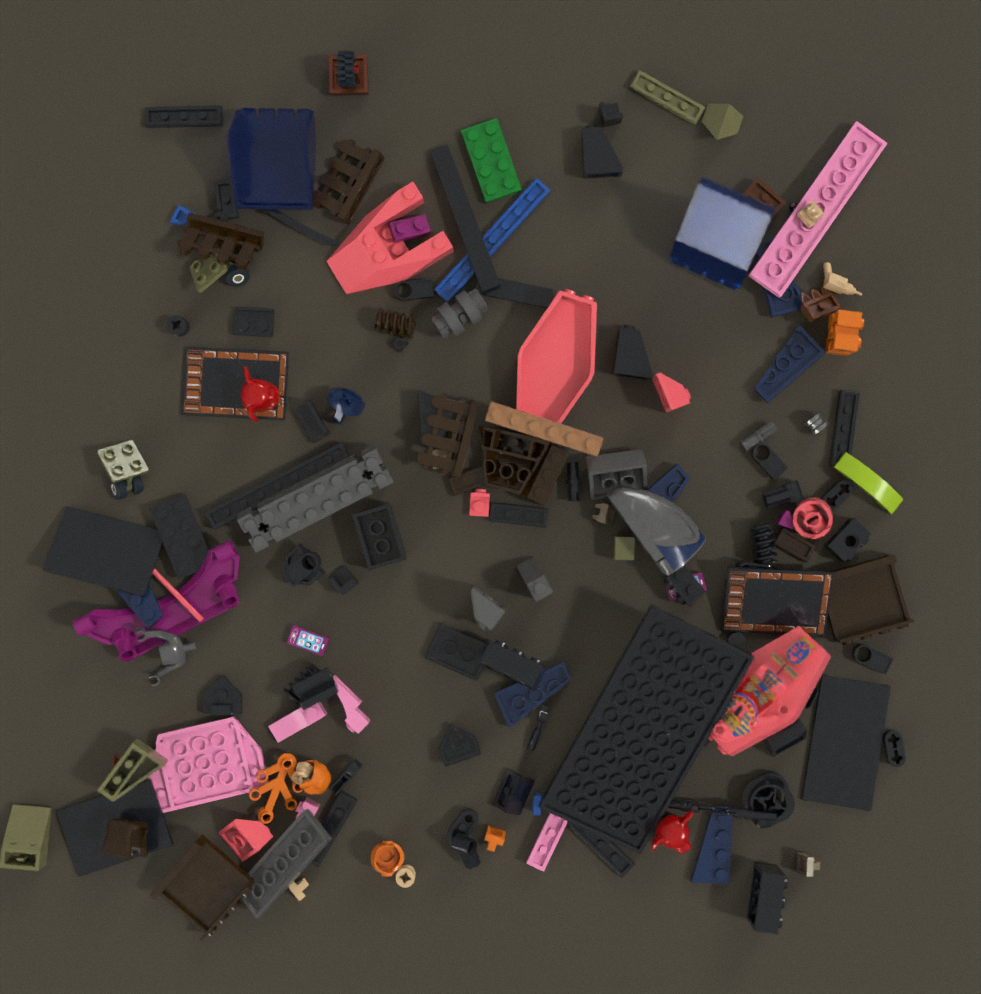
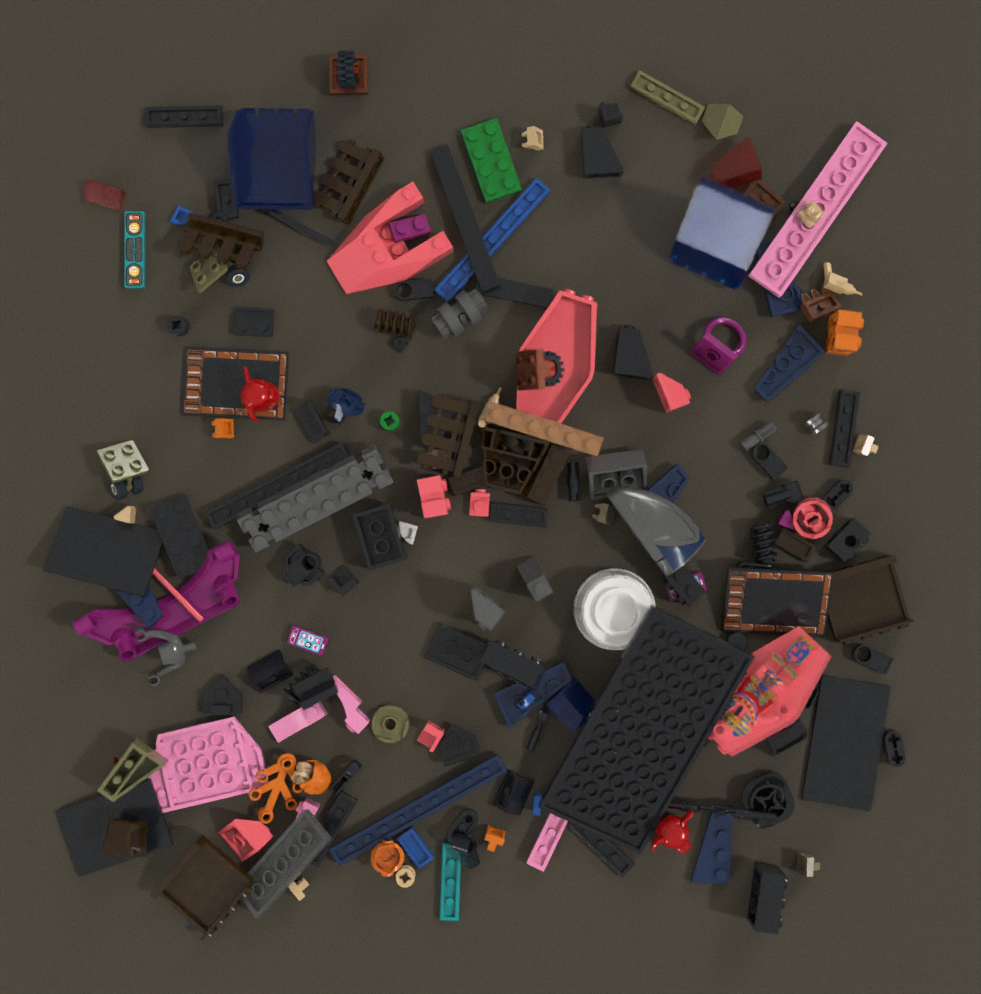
(26, 838): olive slope -> none
(103, 195): none -> clear red slope
(126, 515): none -> tan slope
(135, 250): none -> tile
(223, 428): none -> orange tile
(269, 671): none -> black panel
(389, 421): none -> green wheel
(390, 712): none -> olive tile
(408, 531): none -> white tile
(415, 847): none -> blue tile
(418, 809): none -> dark blue plate
(431, 735): none -> coral panel
(433, 496): none -> coral brick
(450, 883): none -> teal tile
(495, 398): none -> tan piece
(526, 700): none -> blue tile
(534, 138): none -> tan tile
(537, 369): none -> copper plate
(571, 704): none -> clear blue slope
(611, 607): none -> white piece
(623, 548): olive panel -> none
(715, 353): none -> magenta tile
(737, 166): none -> clear red slope
(864, 445): none -> tan tile
(869, 482): lime slope -> none

